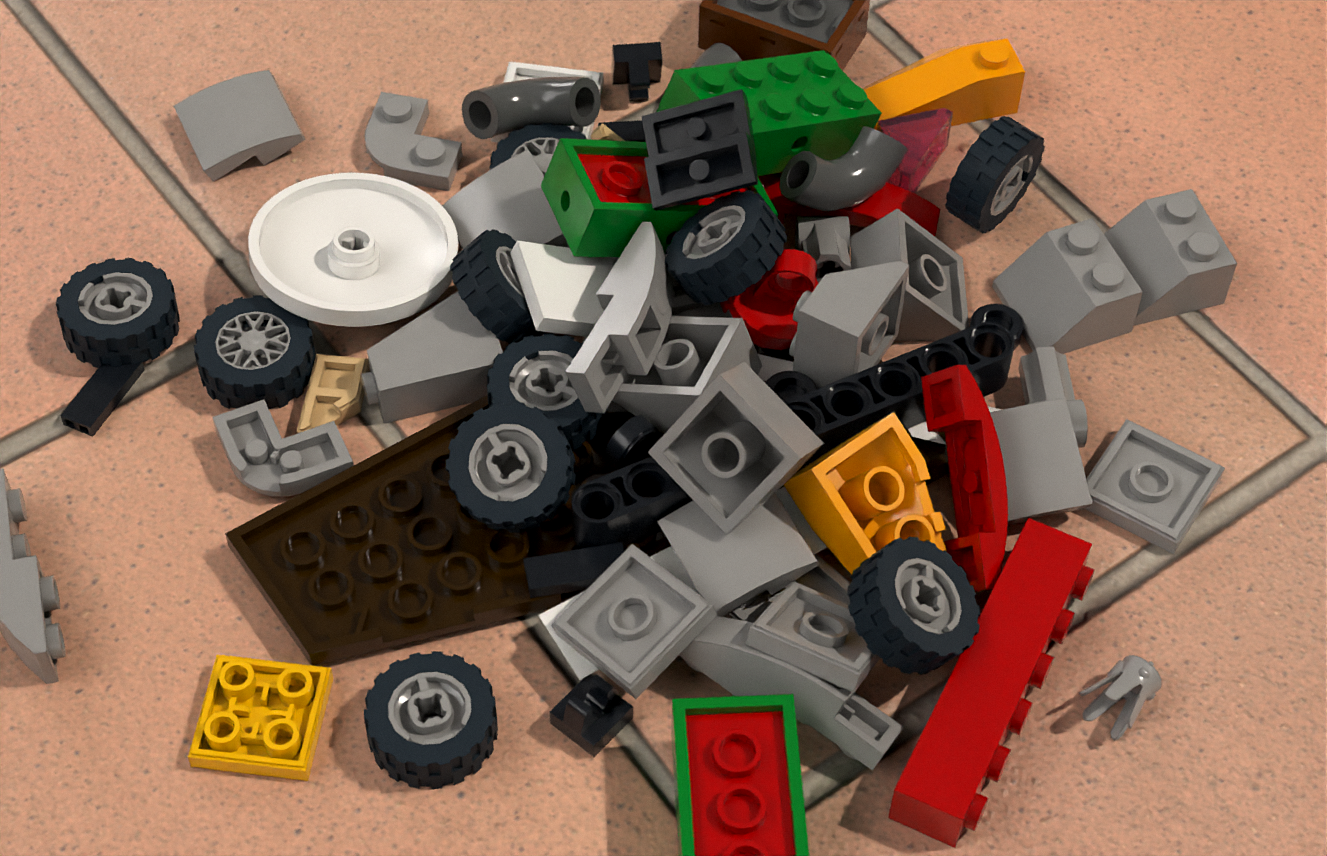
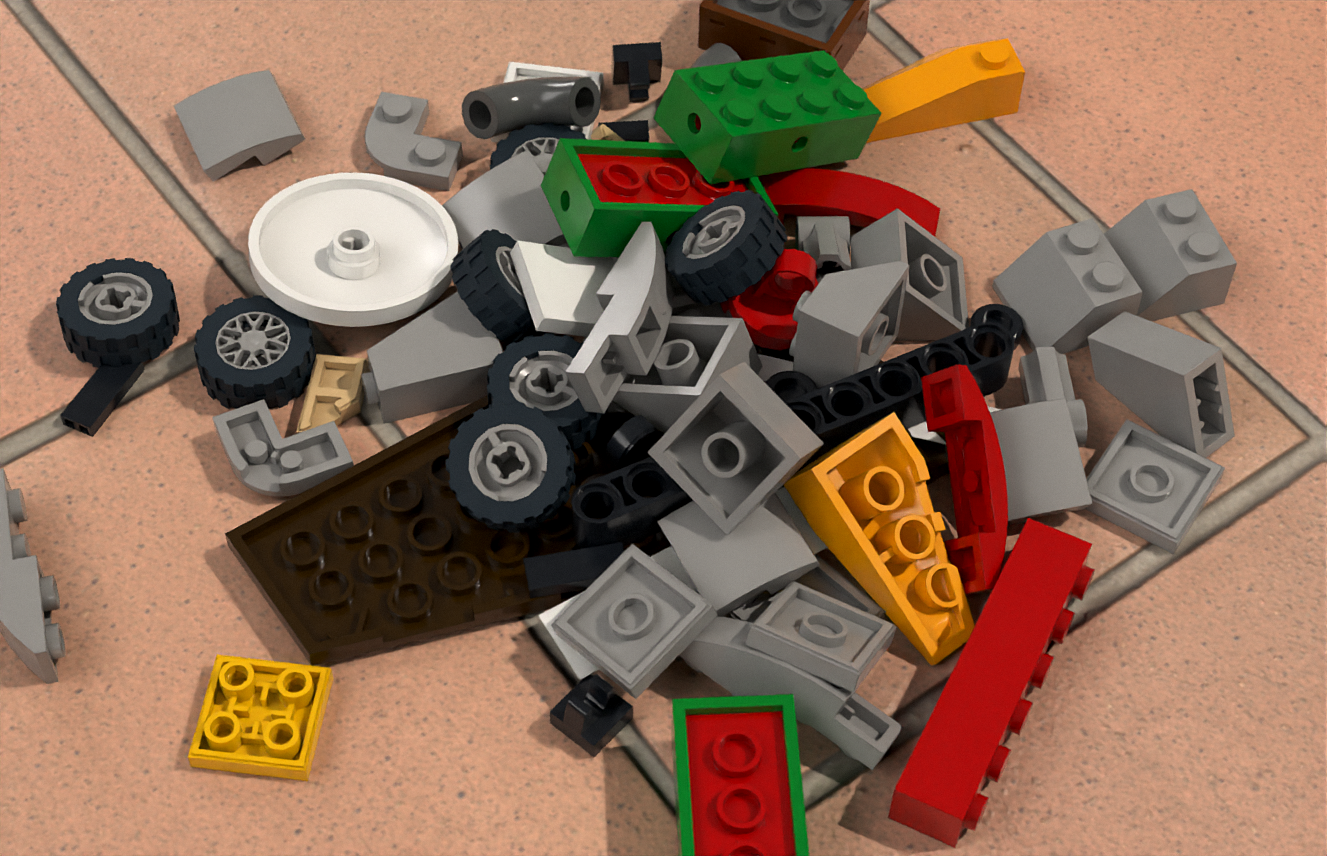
(434, 746): black wheel -> none
(700, 150): black slope -> none
(845, 180): dark grey cylinder -> none
(913, 606): black wheel -> none
(926, 139): clear pink slope -> none
(994, 174): black wheel -> none
(1132, 680): light grey piece -> none
(1165, 380): none -> light grey slope

